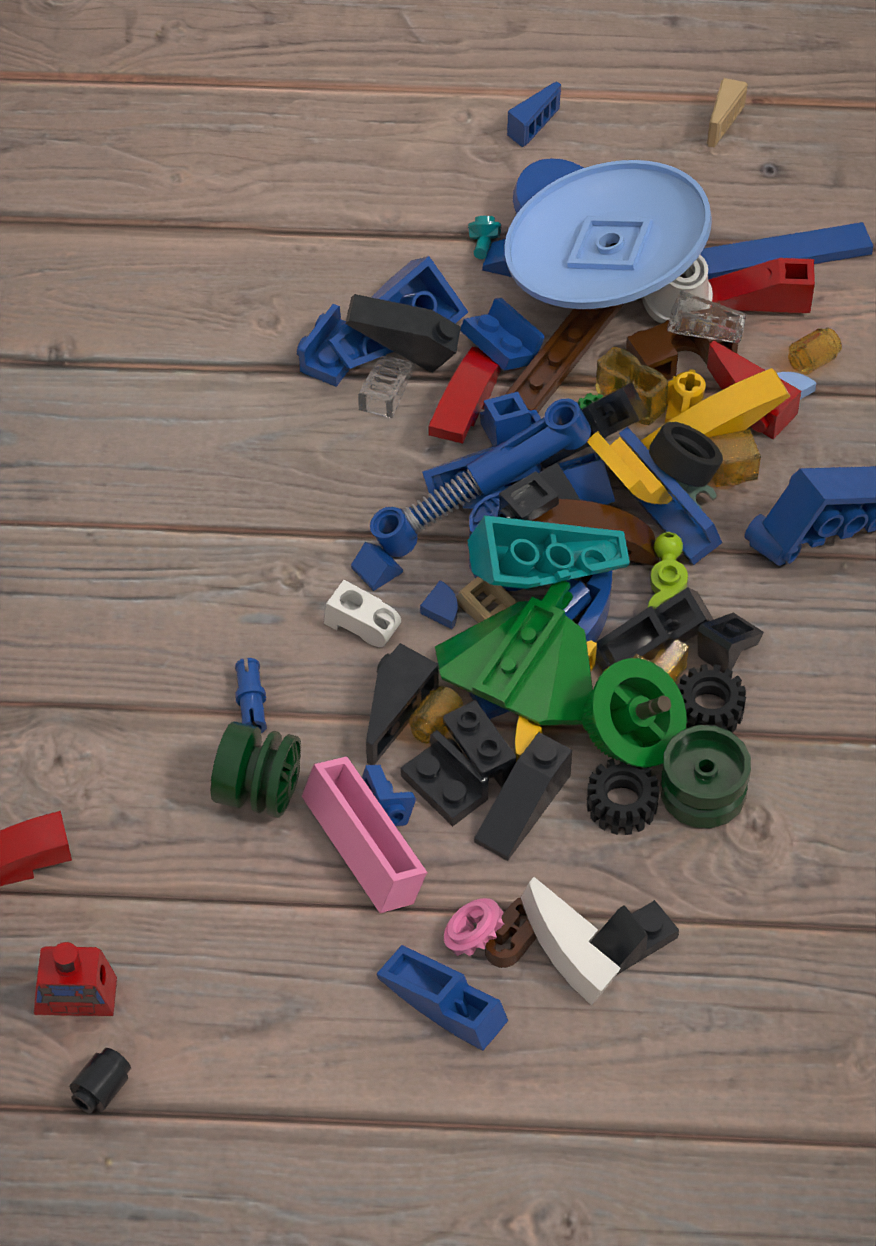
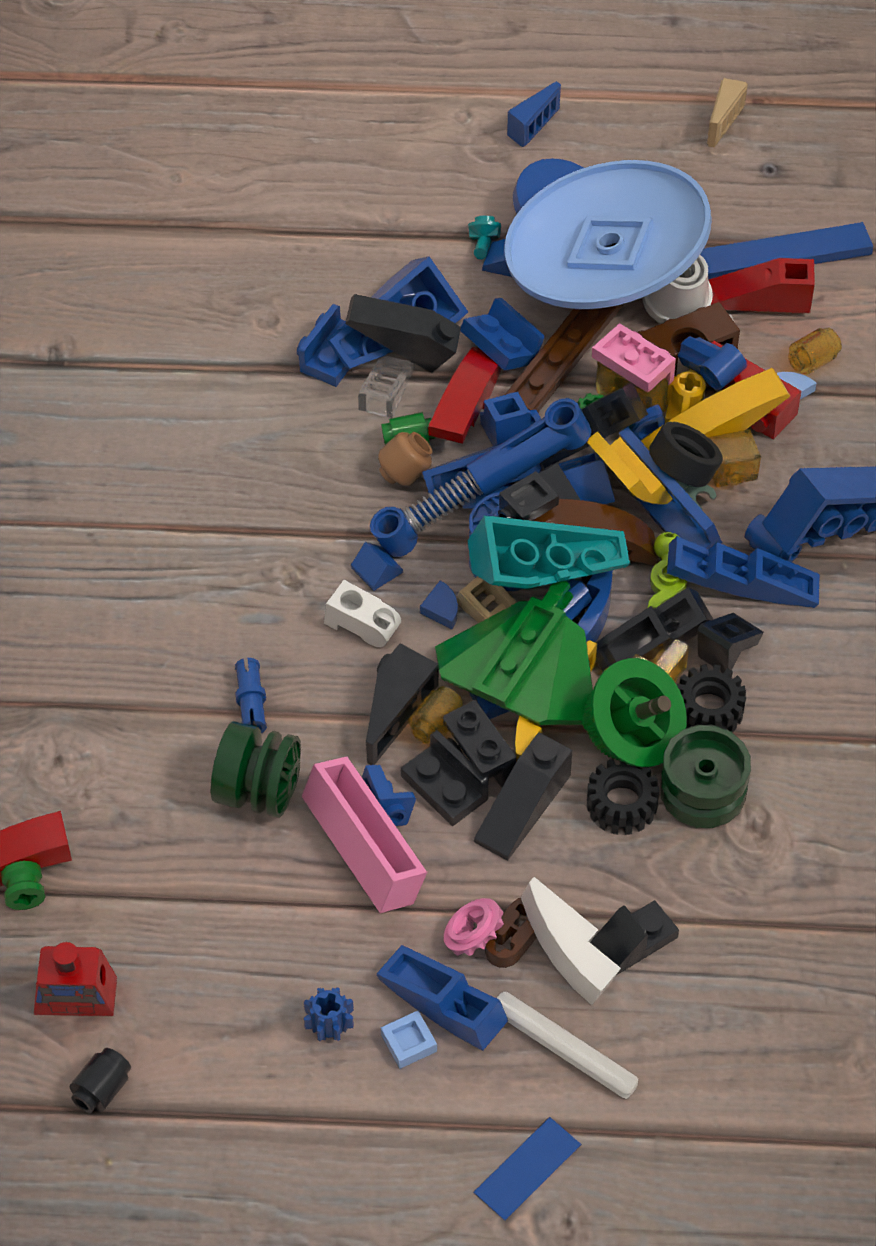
(23, 885): none -> green wheel
(328, 1014): none -> blue gear
(405, 458): none -> medium nougat head
(407, 423): none -> green brick
(408, 1039): none -> light blue tile
(527, 1168): none -> blue sticker
(568, 1046): none -> white axle
(634, 358): none -> bright pink bracket
(648, 423): none -> blue tile
(694, 317): clear slope -> none
(714, 363): none -> blue piece
(749, 576): none -> blue slope

